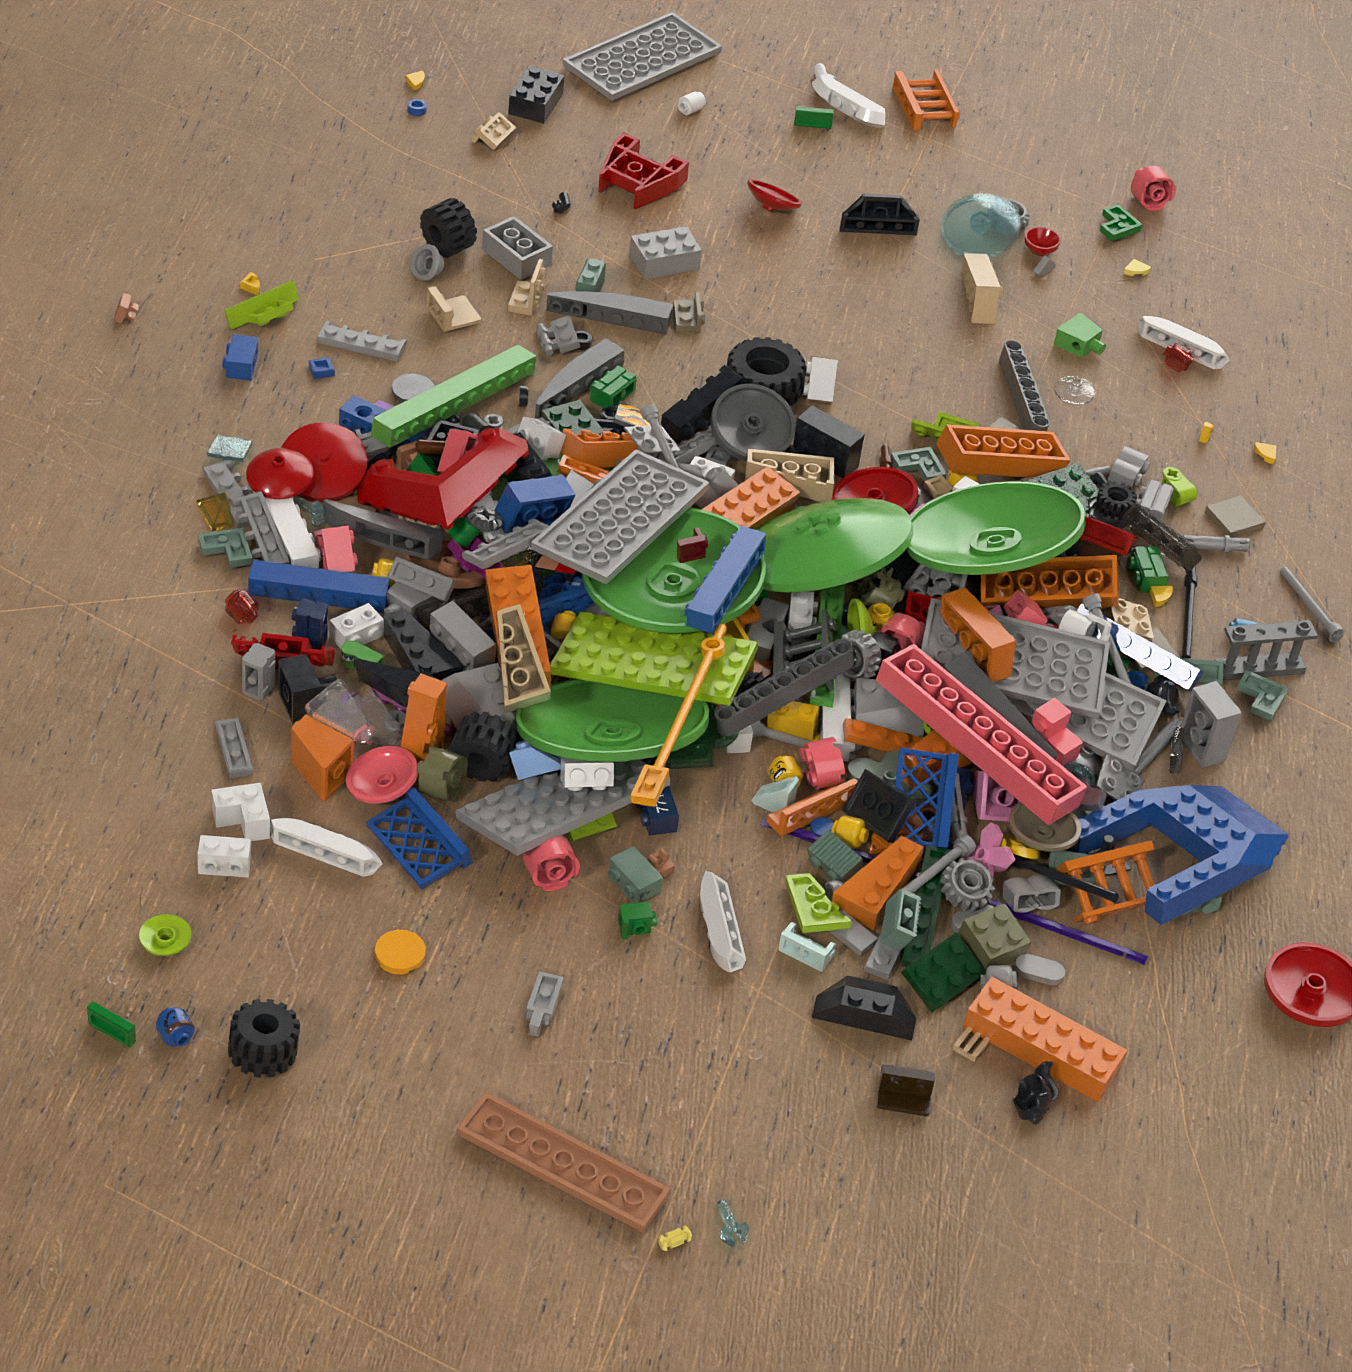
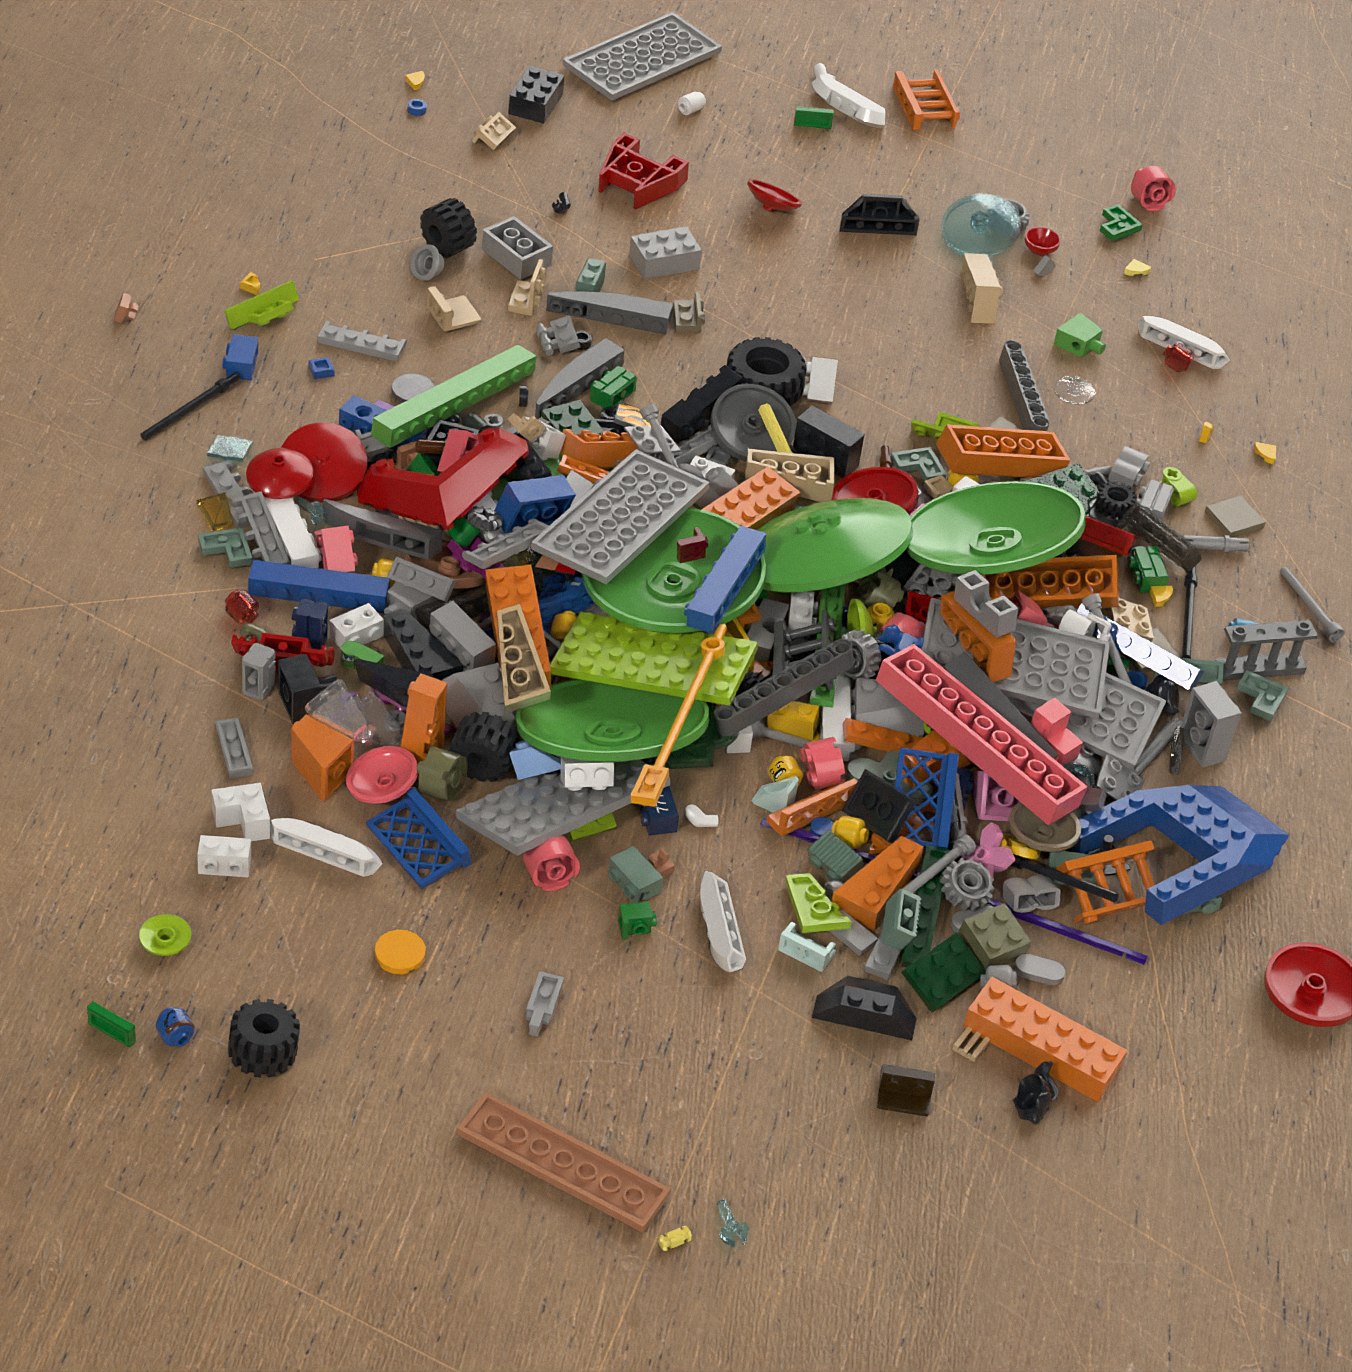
(219, 387): none -> black bar
(250, 629): none -> olive arm
(527, 428): none -> tan bracket
(698, 818): none -> white arm
(774, 428): none -> light yellow axle
(901, 640): none -> blue animal
(995, 615): none -> light grey arch

